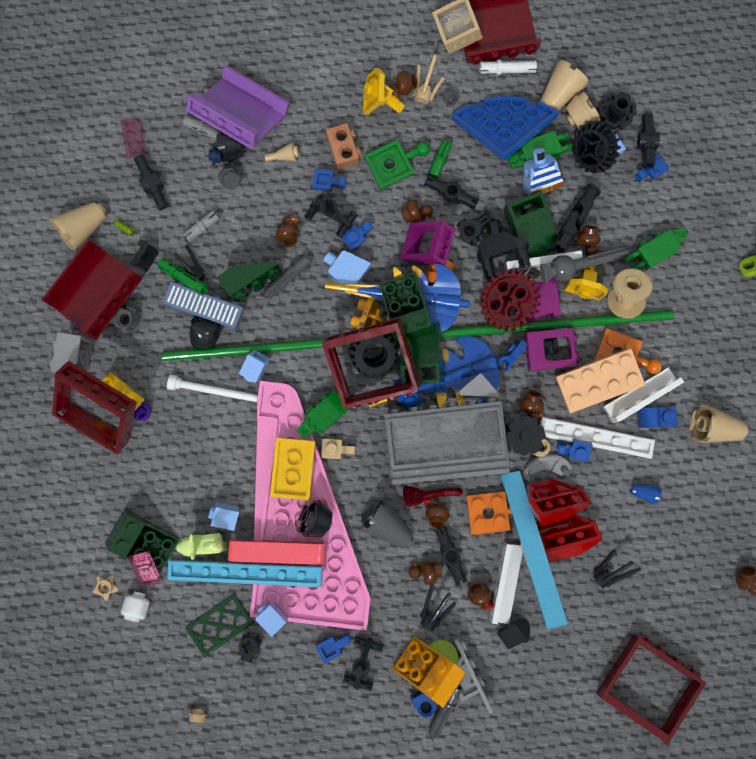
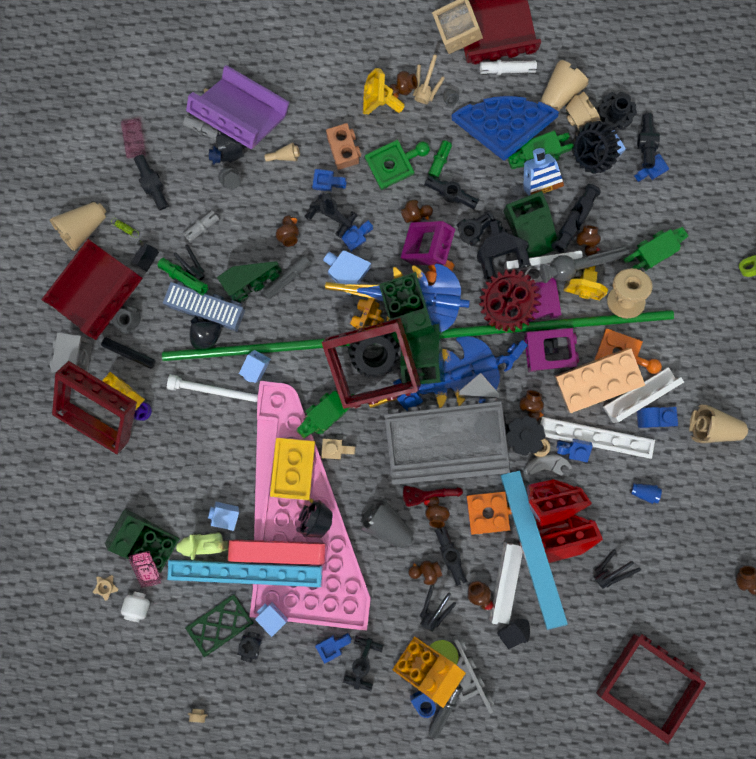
(128, 352): none -> black axle

